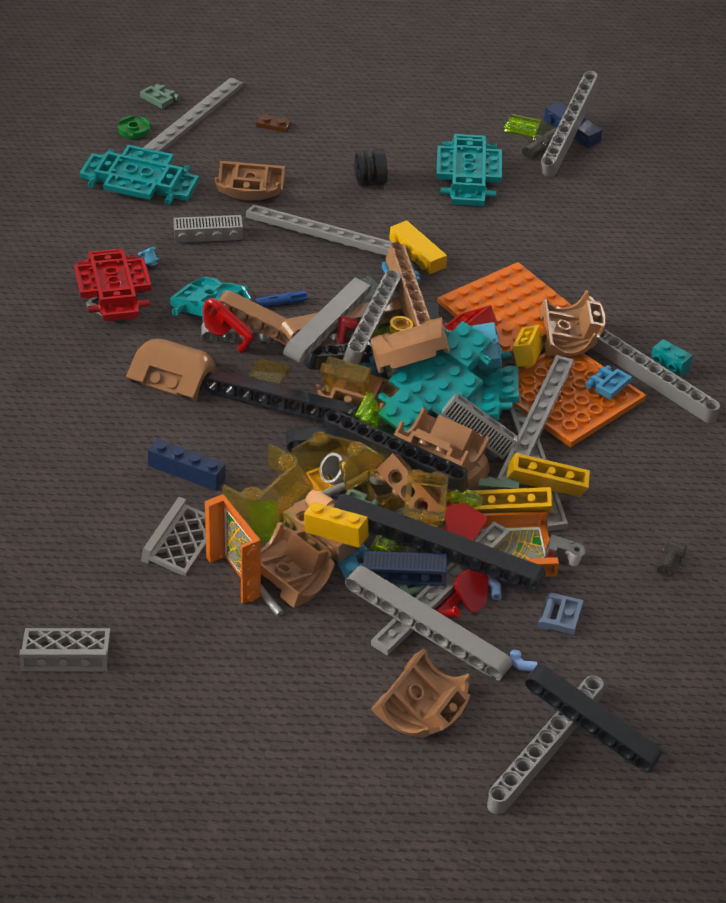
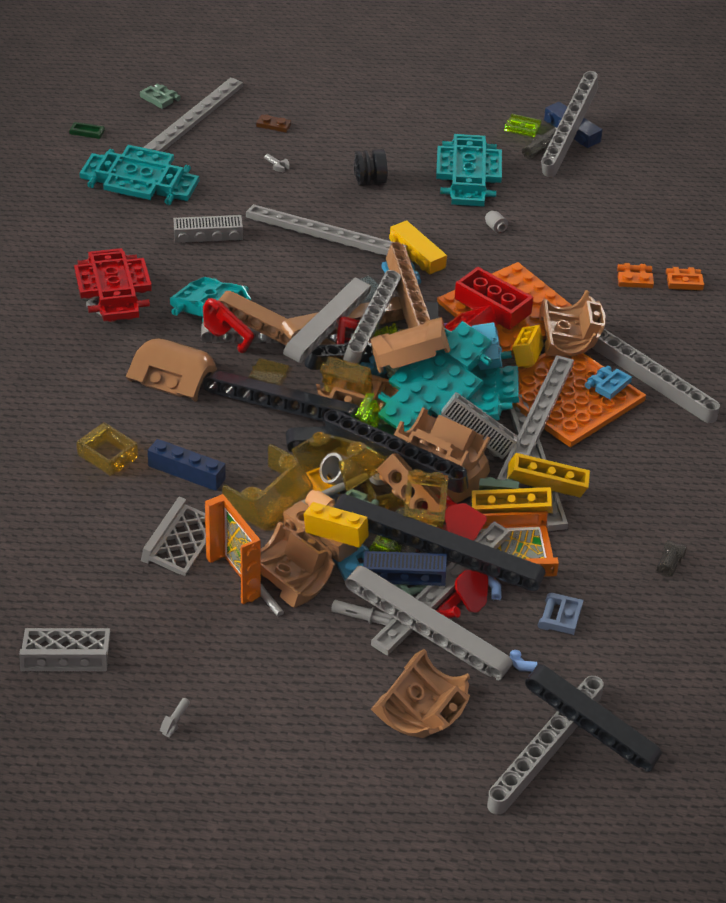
(87, 130): none -> dark green tile
(105, 433): none -> clear yellow window
(133, 127): green plate -> none
(149, 256): medium azure brick -> none
(169, 724): none -> light grey bar
(250, 180): medium nougat piece -> none
(263, 518): clear neon green plate -> none
(277, 165): none -> light grey bar
(286, 298): blue axle -> none
(360, 612): none -> light grey axle
(400, 323): piece -> none
(468, 497): clear neon green plate -> none
(484, 289): none -> red brick
(496, 221): none -> light grey brick
(565, 550): dark grey leg -> none
(632, 278): none -> orange plate
(672, 358): teal brick -> none
(684, 278): none -> orange plate

